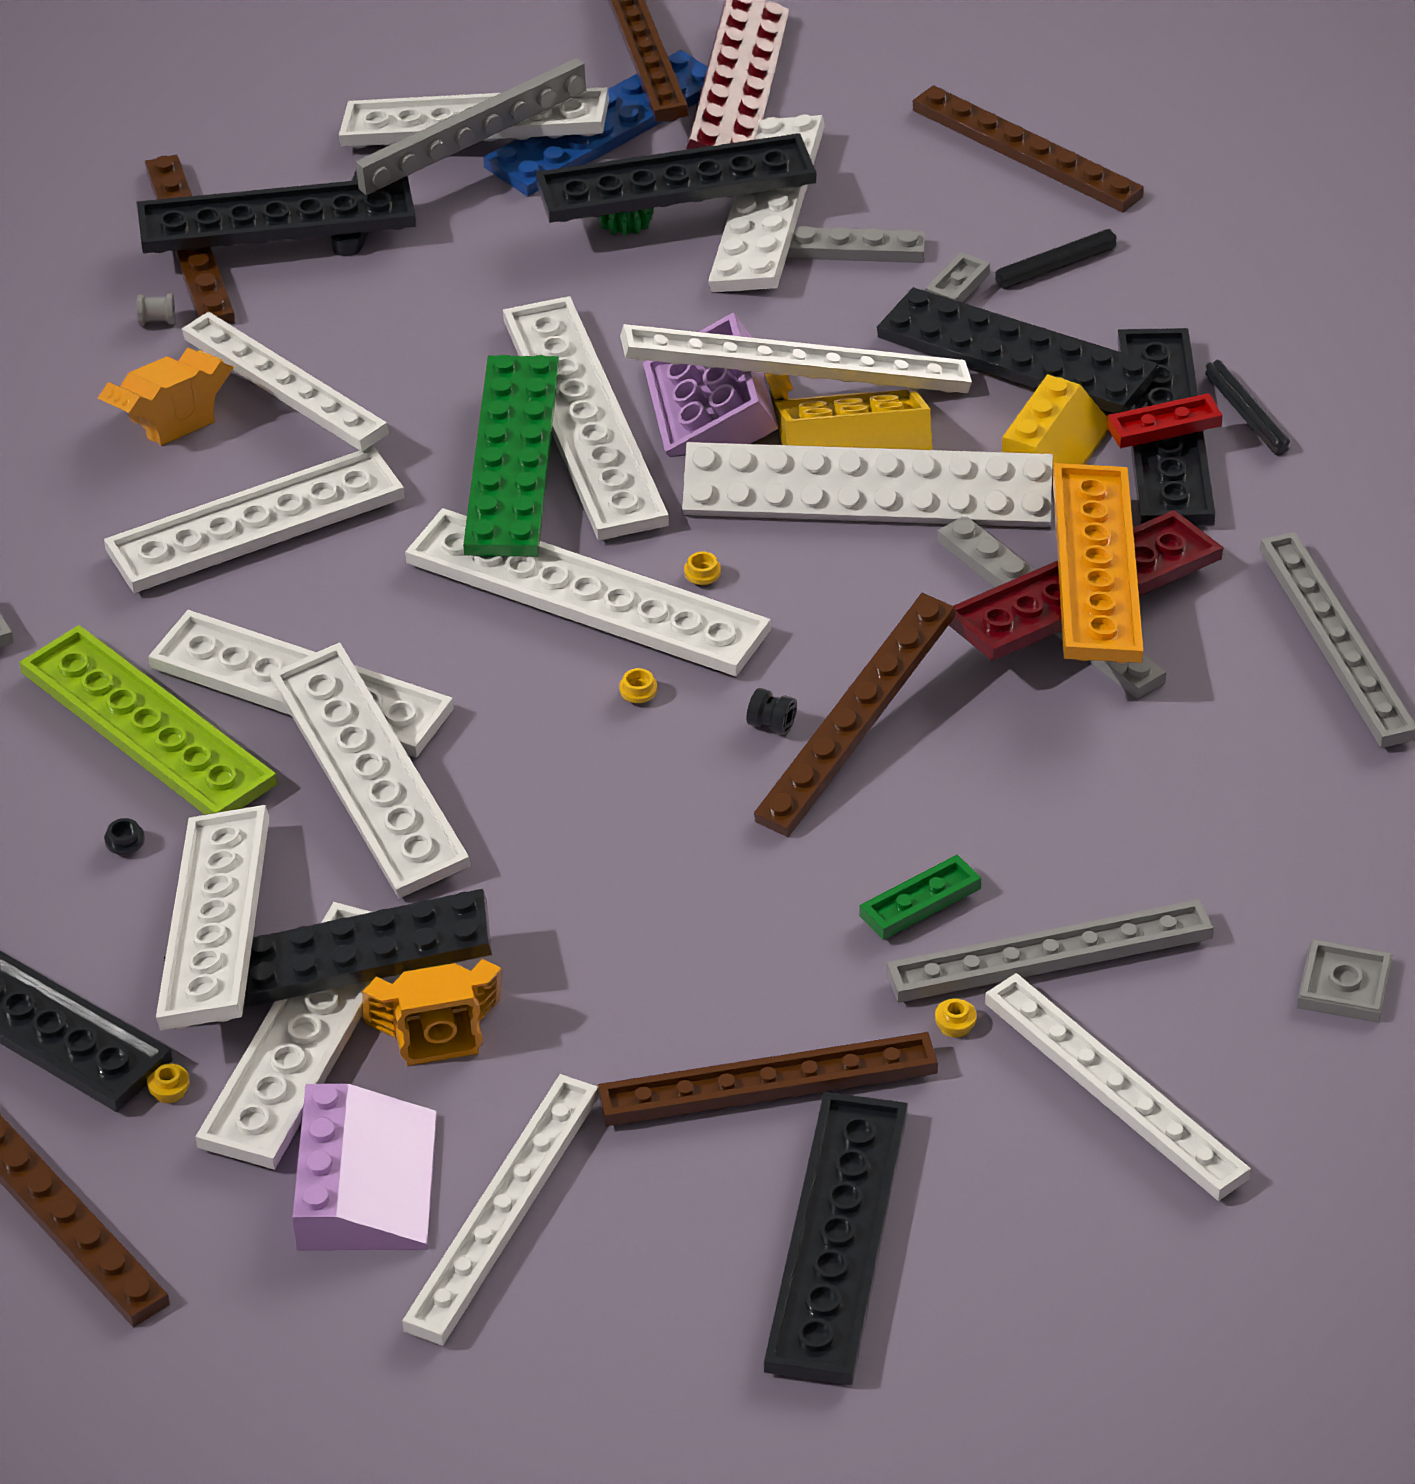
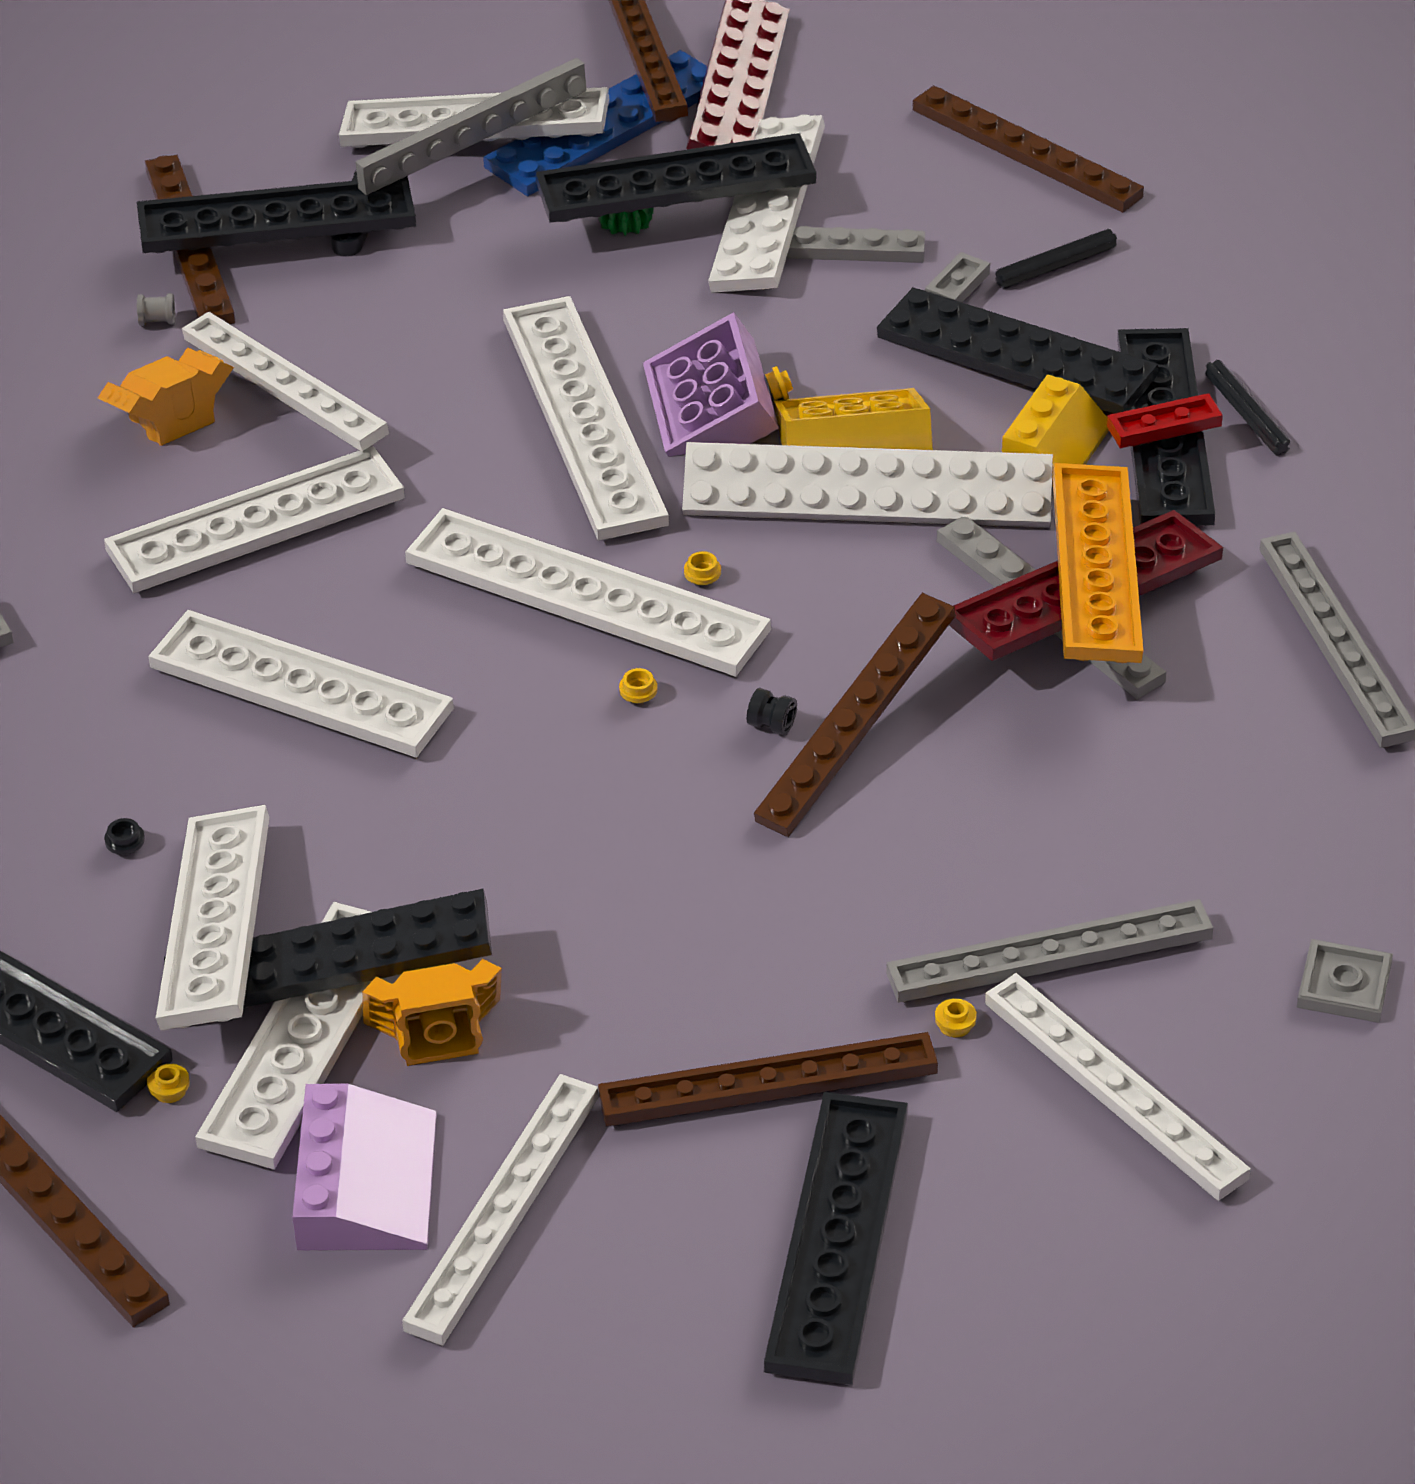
(148, 723): lime plate -> none
(370, 770): white plate -> none
(512, 456): green plate -> none
(794, 358): white plate -> none
(920, 897): green plate -> none

